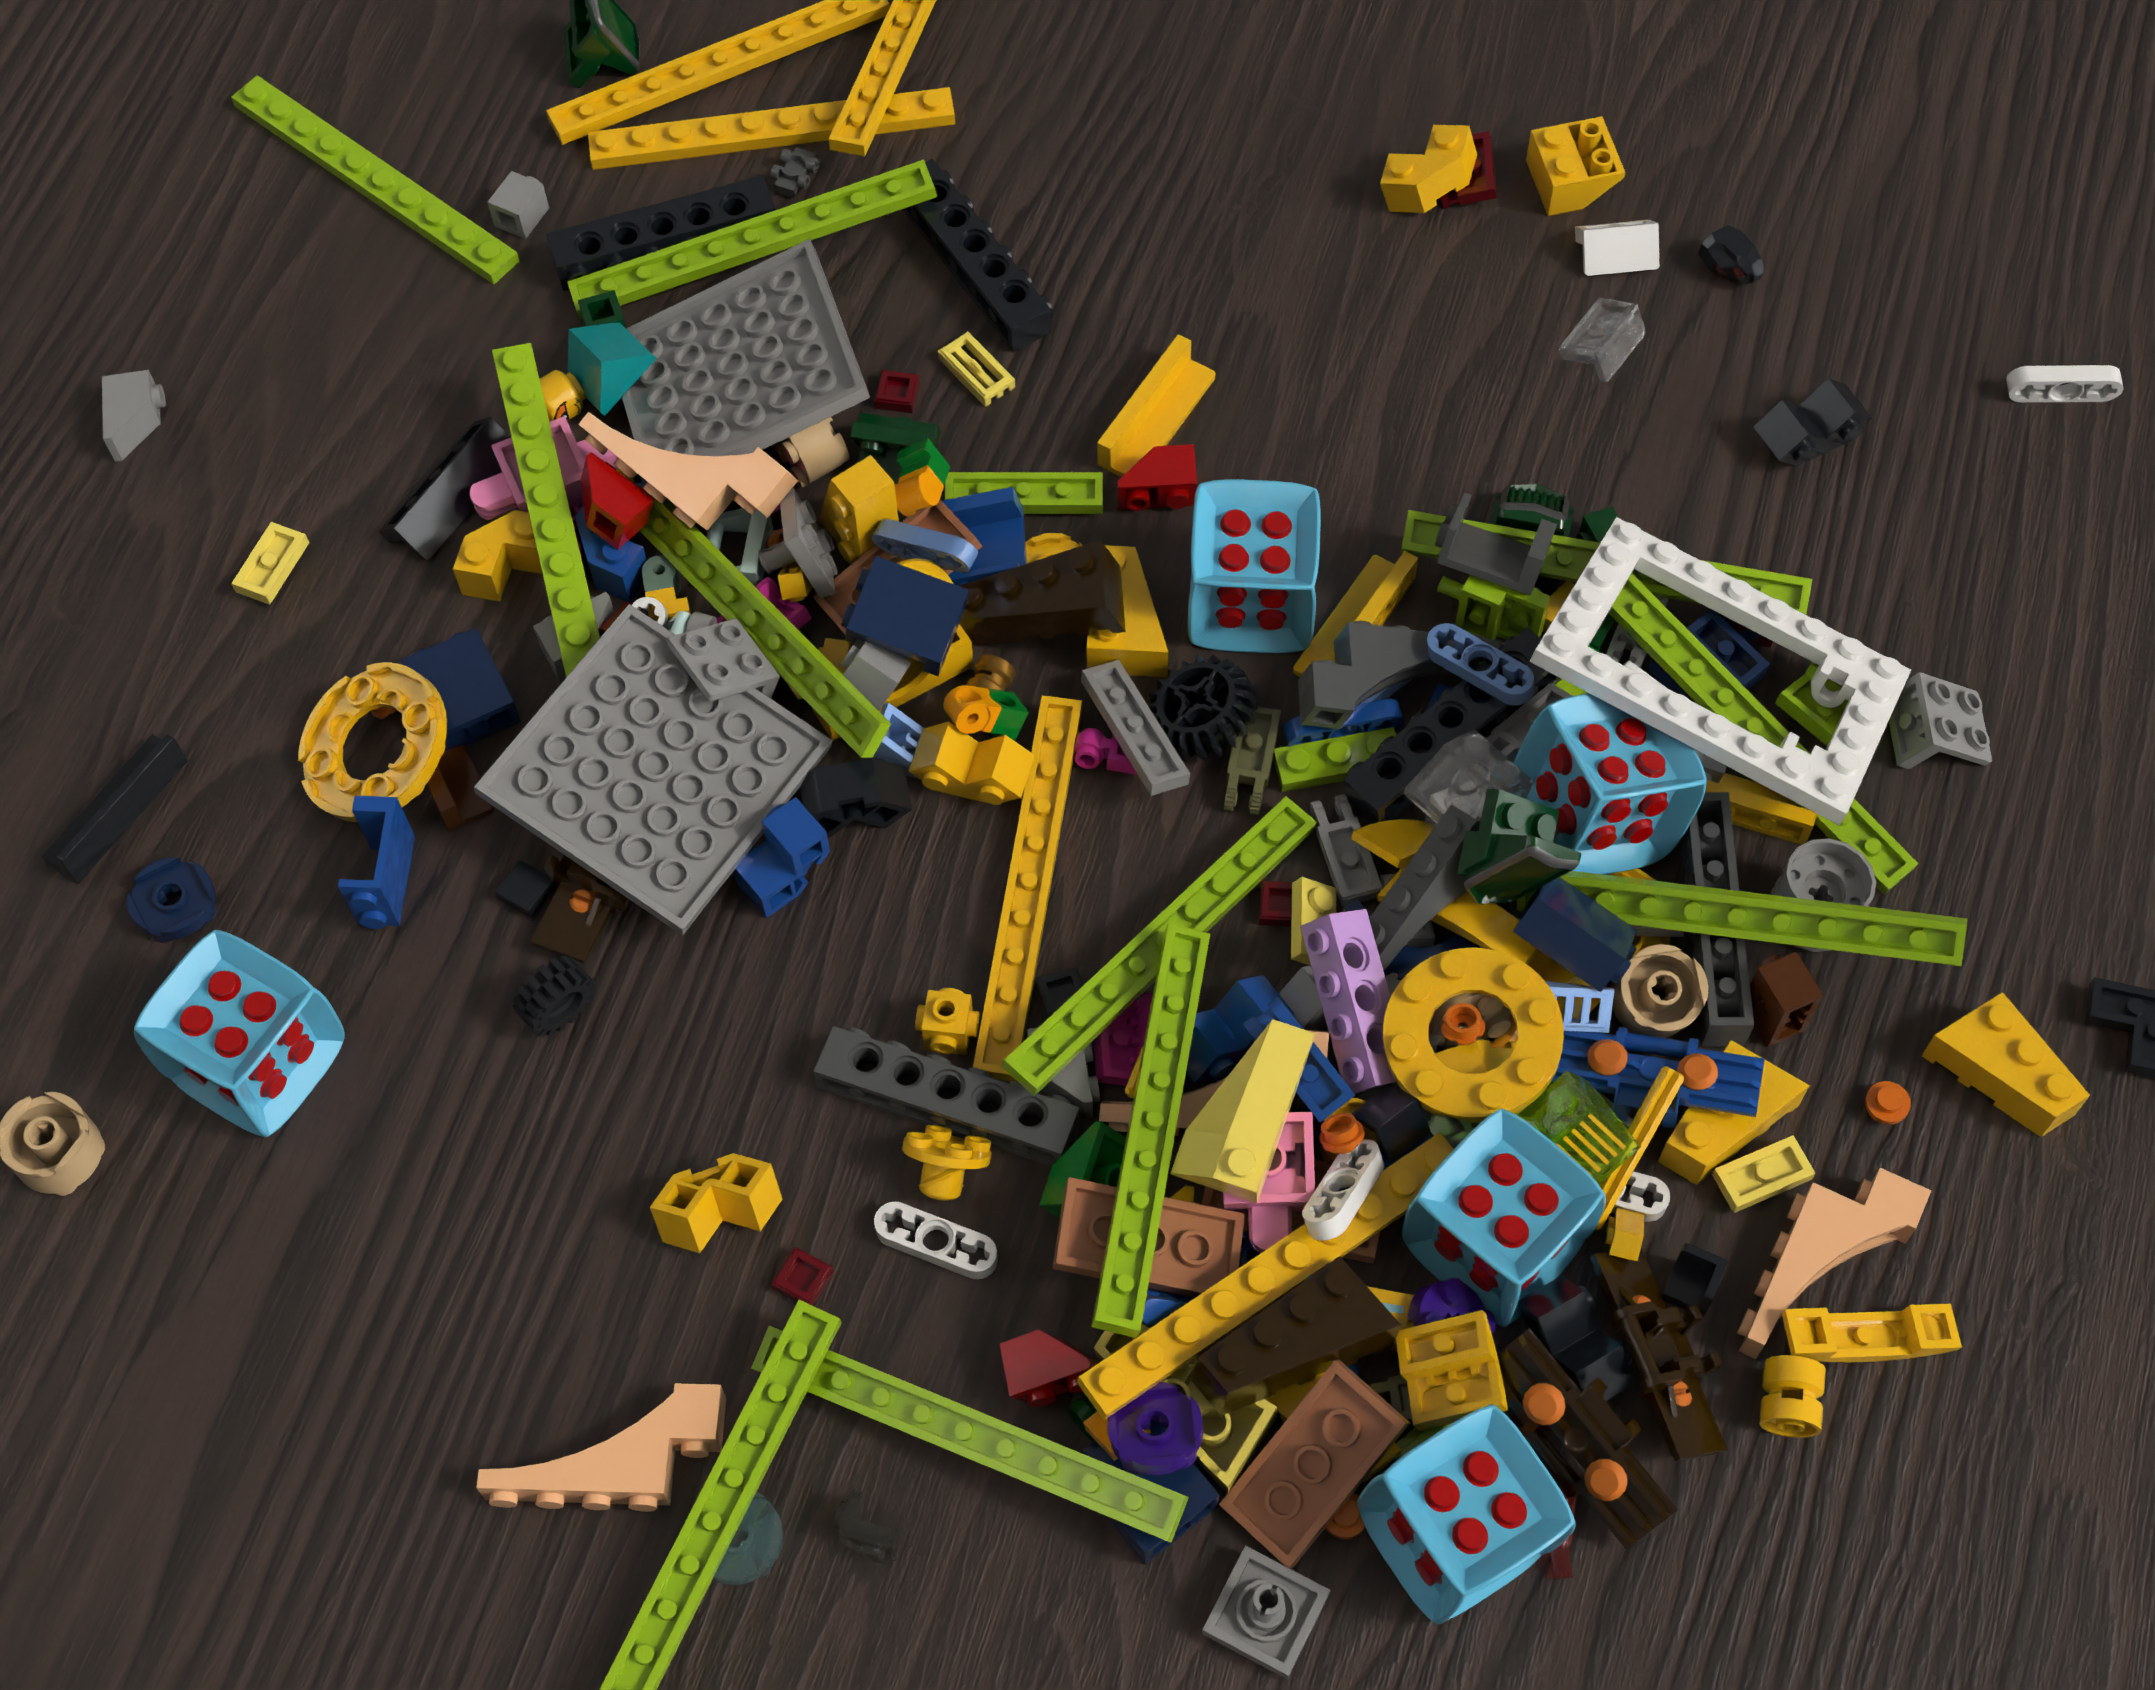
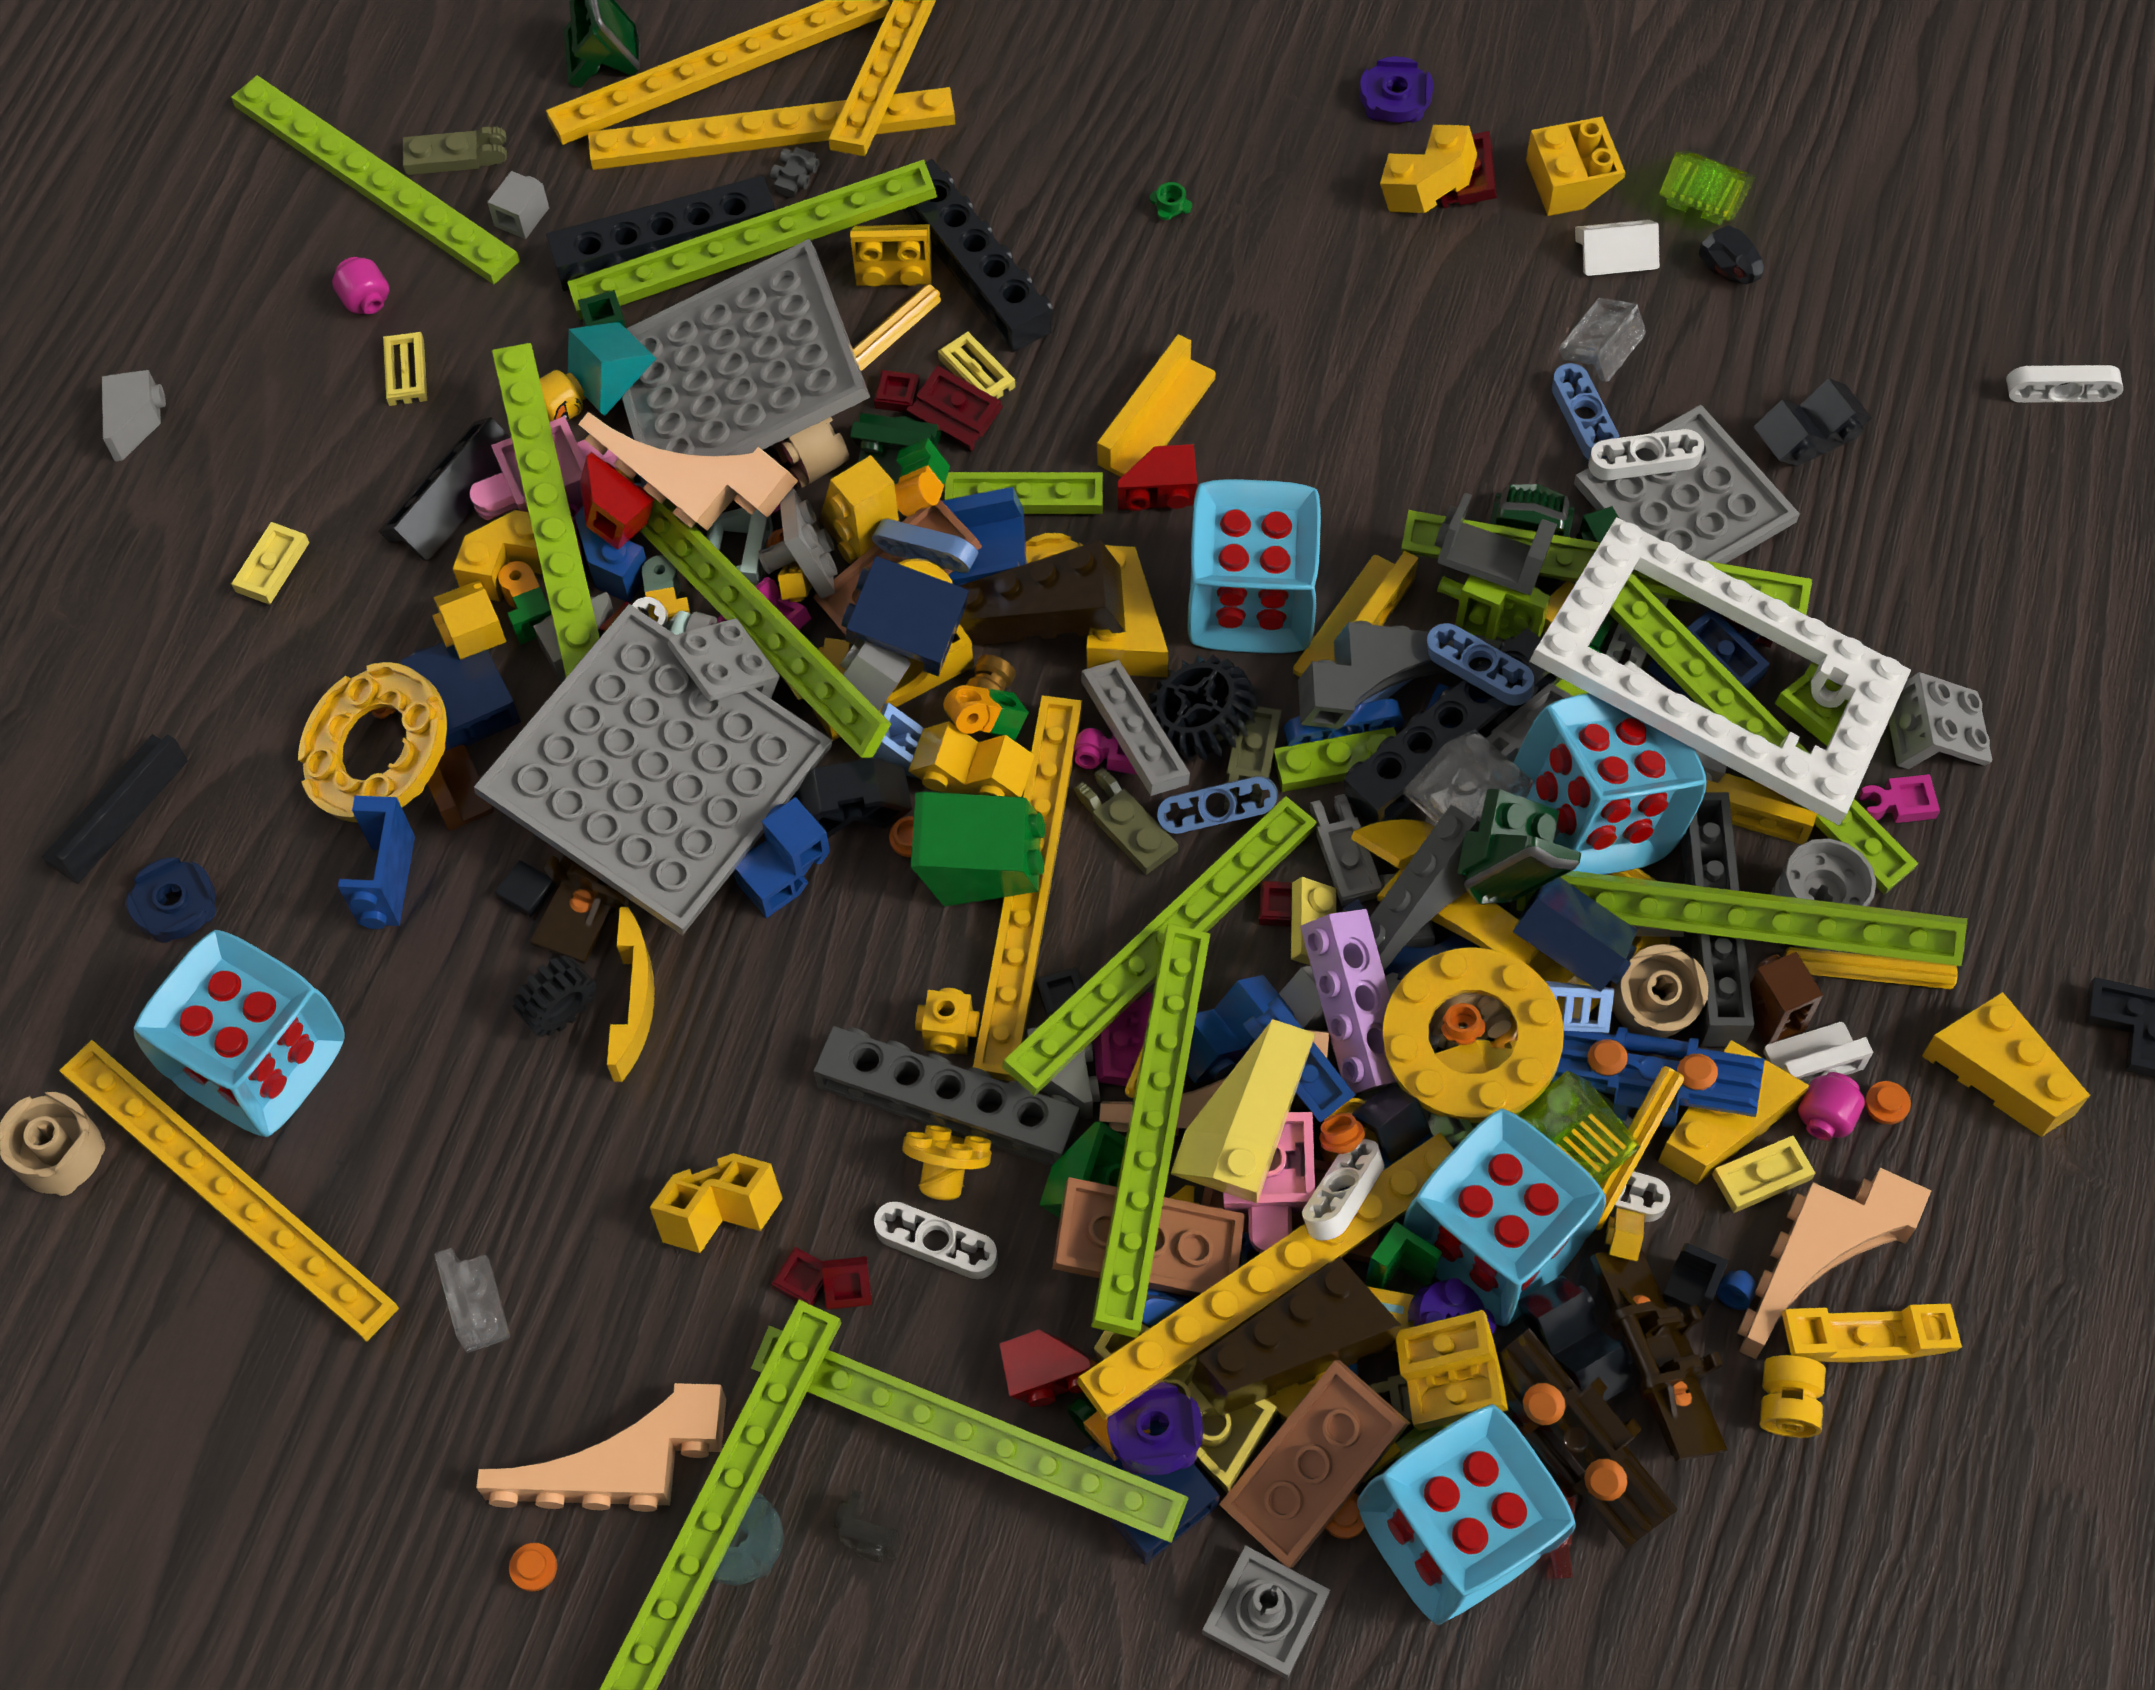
(230, 1191): none -> yellow plate
(360, 285): none -> dark pink head
(407, 392): none -> light yellow tile
(454, 151): none -> olive hinge
(468, 620): none -> yellow brick
(472, 1300): none -> clear bracket
(523, 593): none -> leg
(533, 1567): none -> orange plate
(629, 1039): none -> yellow slope
(846, 1282): none -> dark red plate
(892, 254): none -> yellow slope
(896, 325): none -> yellow axle
(902, 836): none -> orange plate
(956, 406): none -> dark red plate
(976, 846): none -> green slope
(1127, 823): none -> olive hinge
(1170, 200): none -> green plate
(1189, 821): none -> medium blue beam
(1391, 106): none -> dark purple plate
(1403, 1252): none -> green panel
(1585, 397): none -> medium blue beam
(1658, 443): none -> white beam
(1705, 186): none -> clear neon green slope
(1705, 510): none -> light grey plate
(1737, 1289): none -> blue hinge
(1820, 1053): none -> white panel
(1831, 1106): none -> dark pink head
(1877, 968): none -> yellow axle
(1904, 797): none -> dark pink plate

